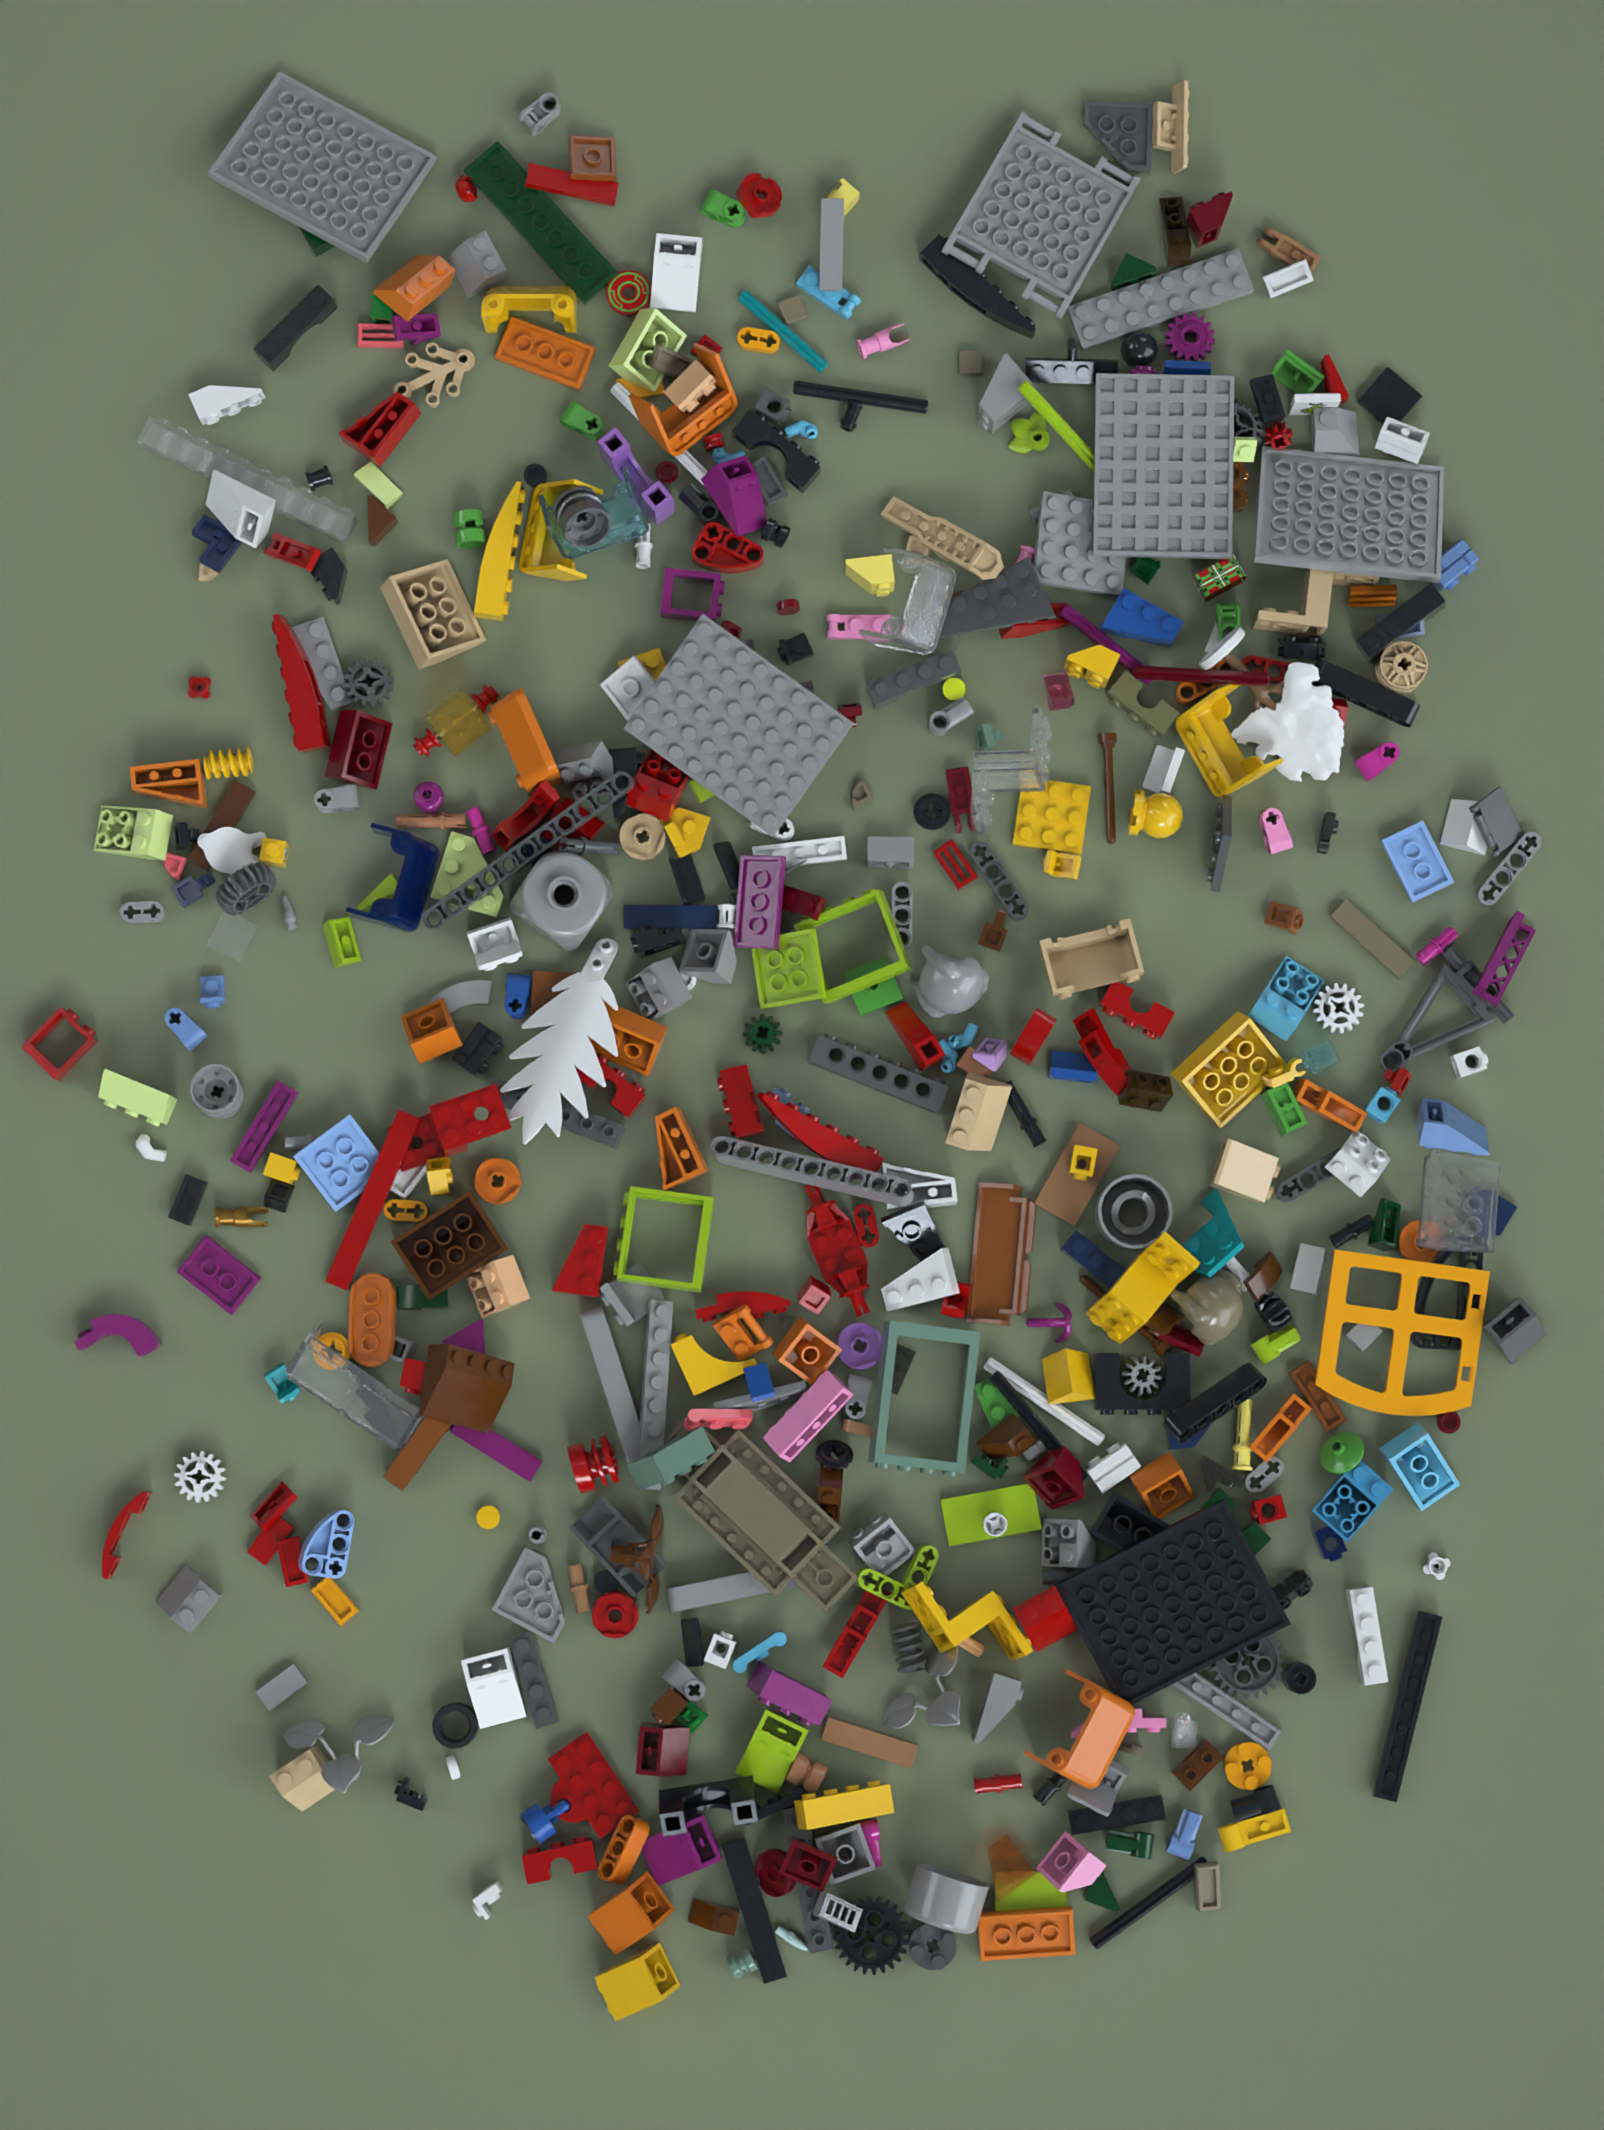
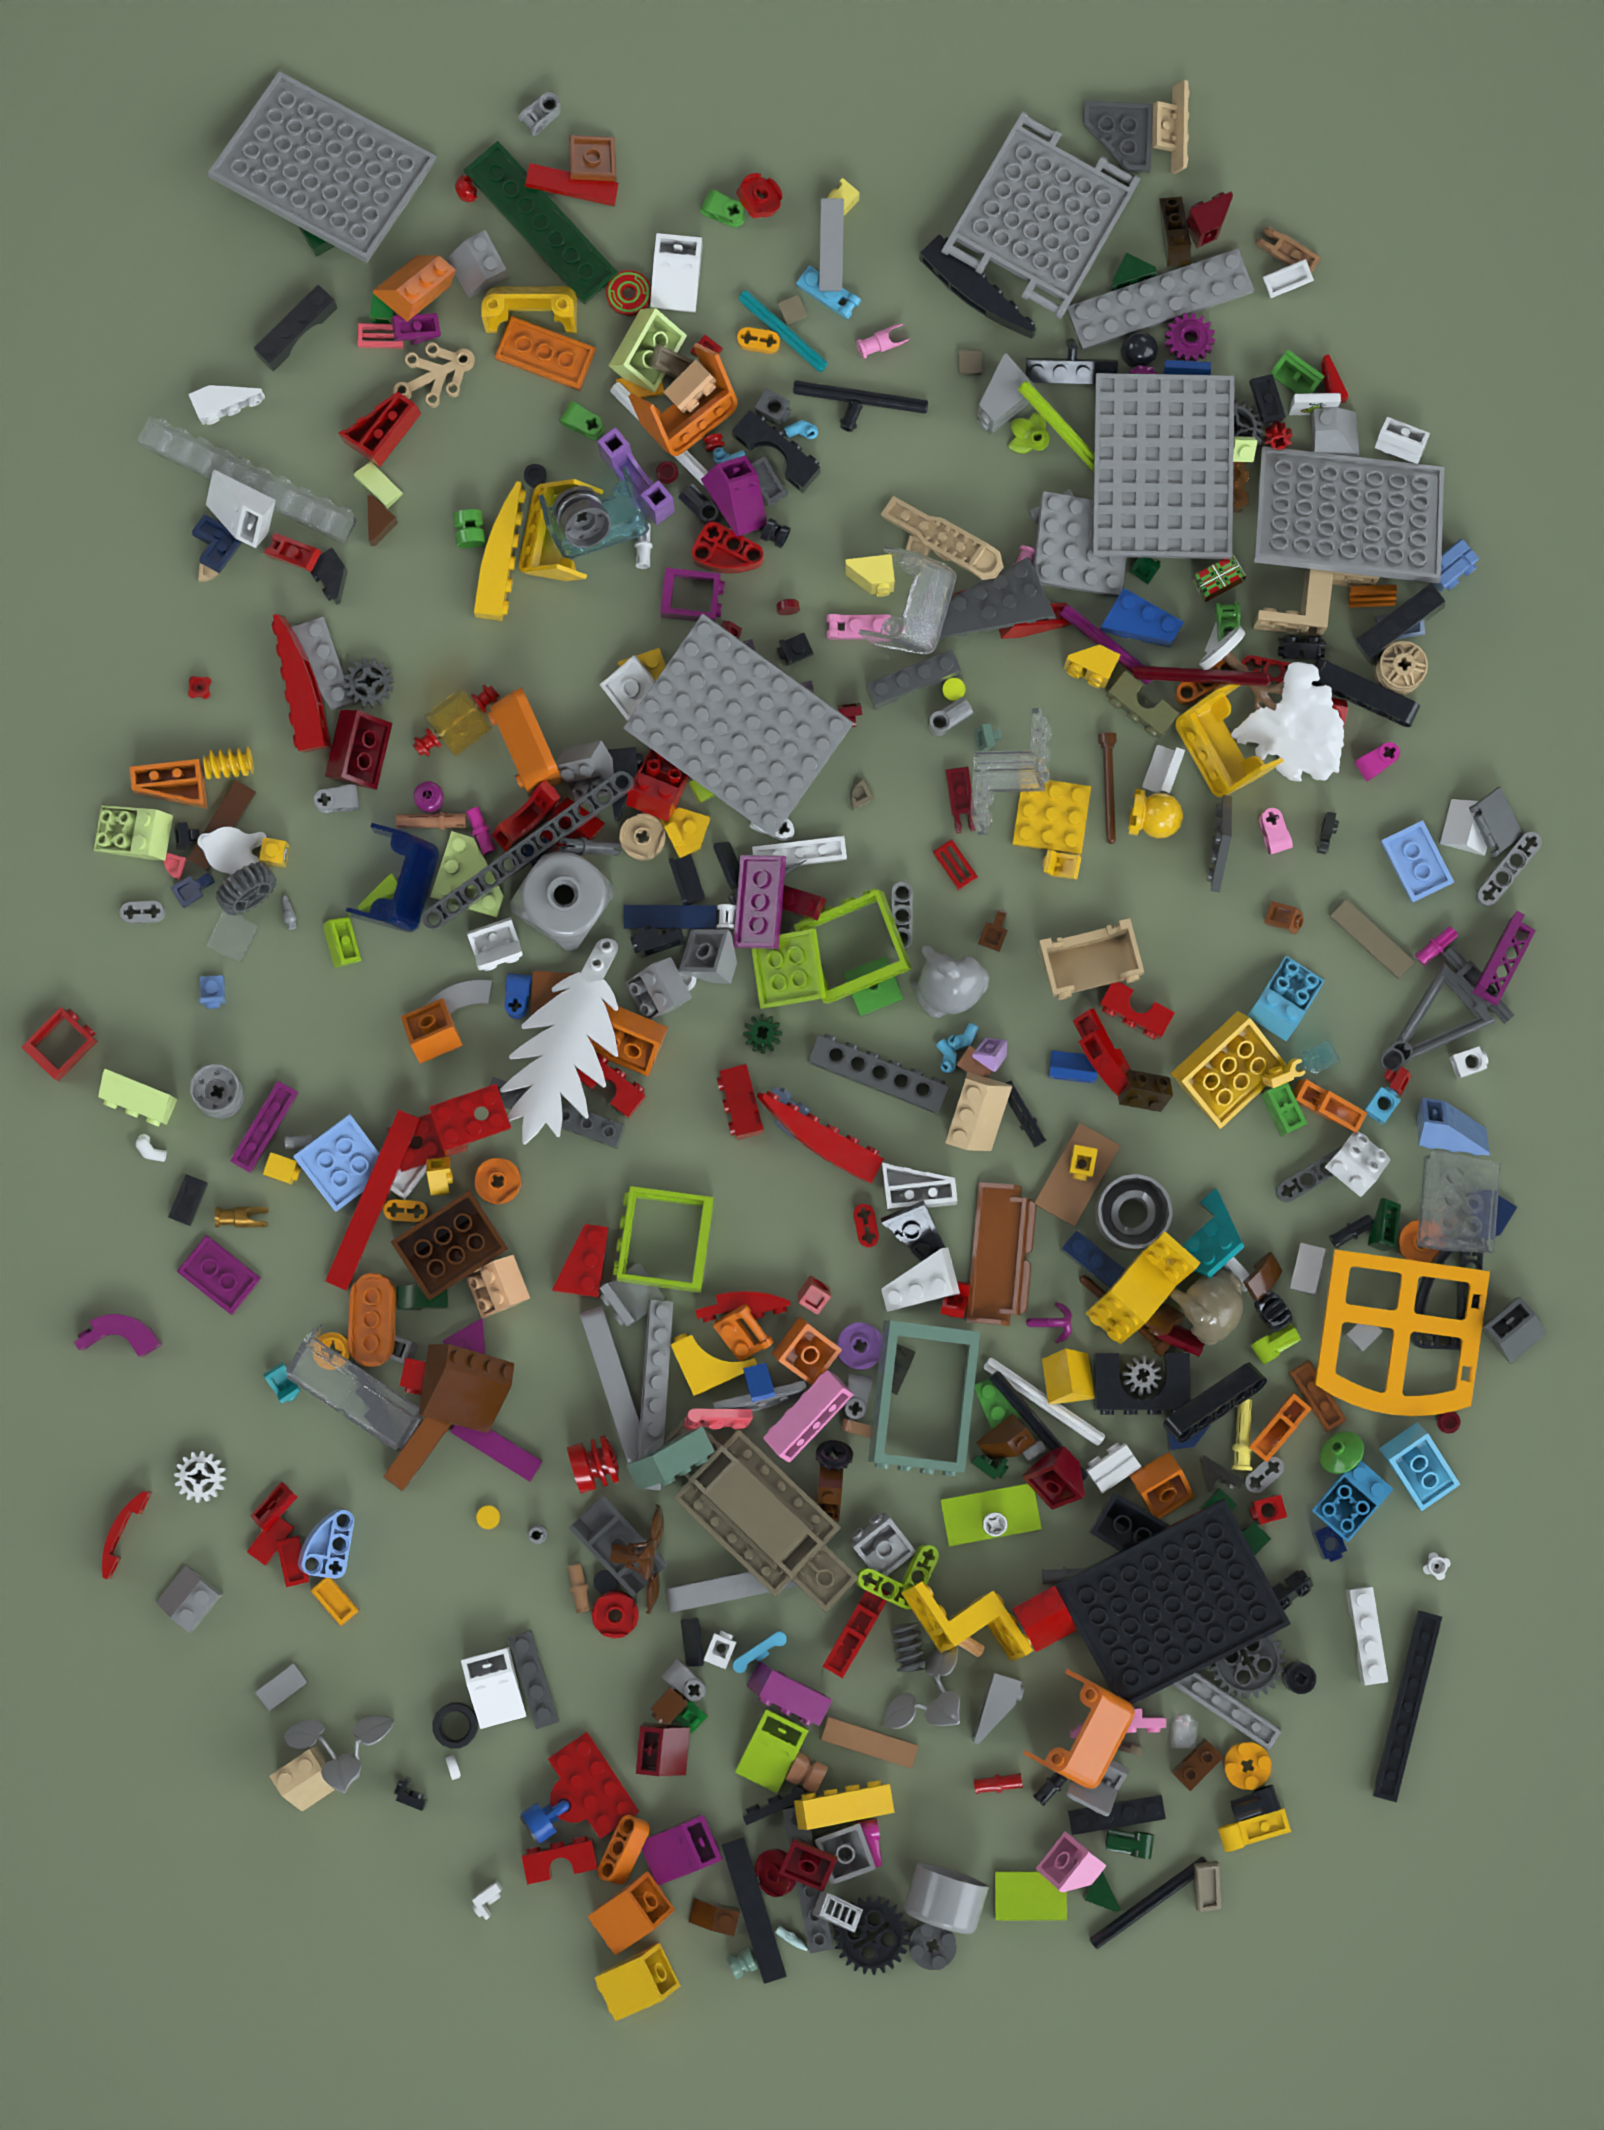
(187, 1030): medium blue piece -> none
(278, 1195): black slope -> none
(319, 478): black bush -> none
(432, 613): tan slope -> none
(478, 1050): black brick -> none
(532, 1597): light grey plate -> none
(678, 1149): orange wedge -> none
(681, 1802): black arch -> none
(819, 1178): light grey beam -> none
(837, 1249): red plate -> none
(890, 852): light grey hinge -> none
(915, 1036): red slope -> none
(939, 804): black gear -> none
(1001, 879): dark grey beam -> none
(1007, 1867): clear orange wing -> none
(1026, 1933): orange tile -> none
(1033, 1036): red beam -> none
(1058, 691): clear pink slope -> none
(1066, 1544): light grey slope -> none
(1182, 1839): medium blue piece -> none
(1244, 1171): tan slope -> none
(1346, 1014): white gear -> none
(1389, 397): black tile -> none

